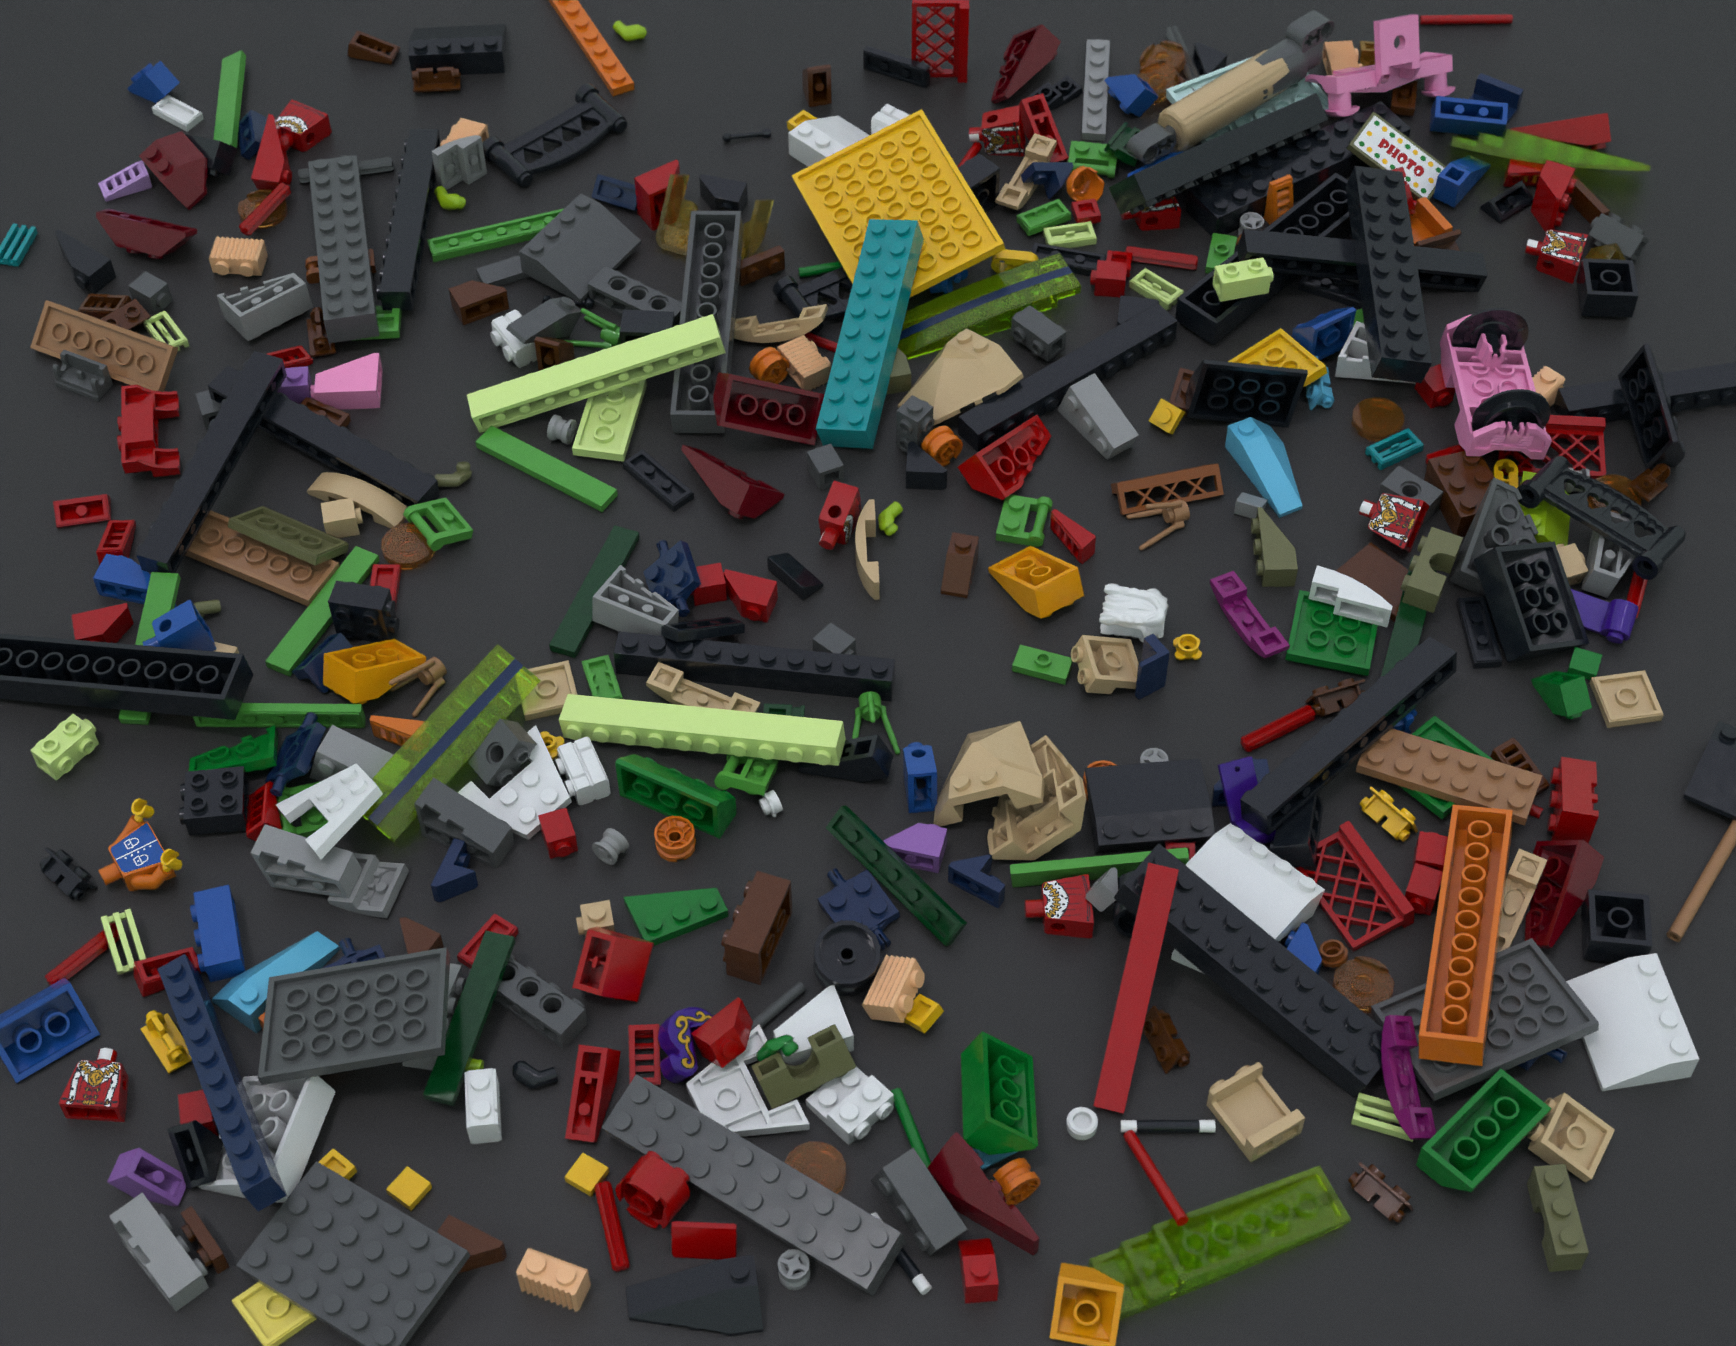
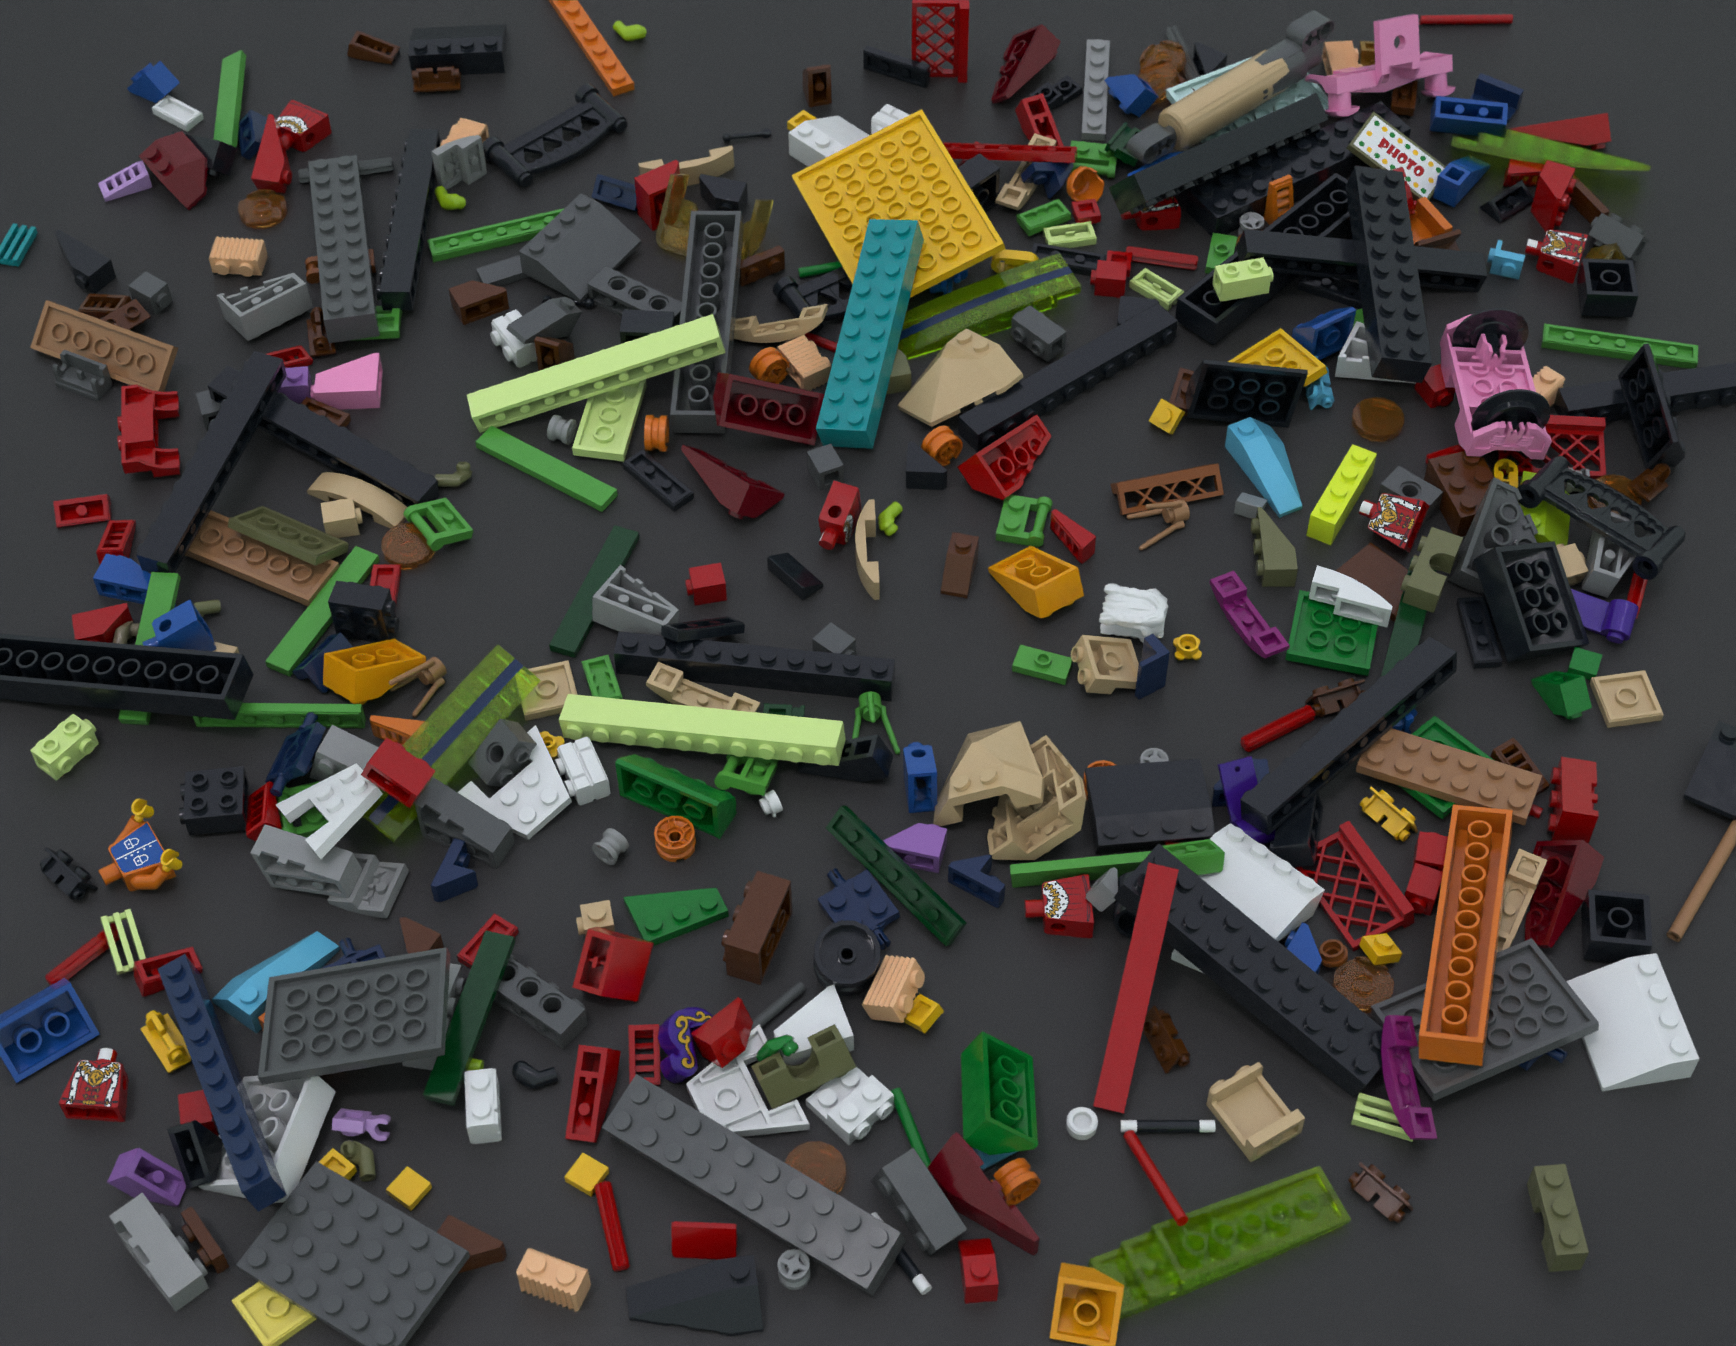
(126, 632): none -> dark tan arm
(144, 234): dark red wedge -> none
(182, 340): yellowish green tile -> none
(217, 933): blue brick -> none
(251, 753): green wing -> none
(264, 209): red axle -> none
(357, 1122): none -> lavender plate
(362, 1157): none -> olive arm
(398, 772): none -> red slope
(558, 833): red brick -> none
(610, 332): bright green plant -> none
(654, 1190): red brick -> none
(656, 433): none -> orange wheel
(673, 575): dark blue plate -> none
(718, 163): none -> tan slope
(751, 595): red slope -> none
(913, 422): dark grey brick -> none
(1001, 132): torso -> none
(1010, 152): none -> red tile
(1098, 417): light grey wedge -> none
(1199, 856): none -> bright green slope
(1341, 494): none -> neon yellow brick
(1380, 949): none -> yellow plate
(1398, 450): teal tile -> none
(1481, 1133): green slope -> none
(1505, 262): none -> medium azure bracket
(1571, 1137): tan plate -> none
(1617, 345): none -> bright green tile

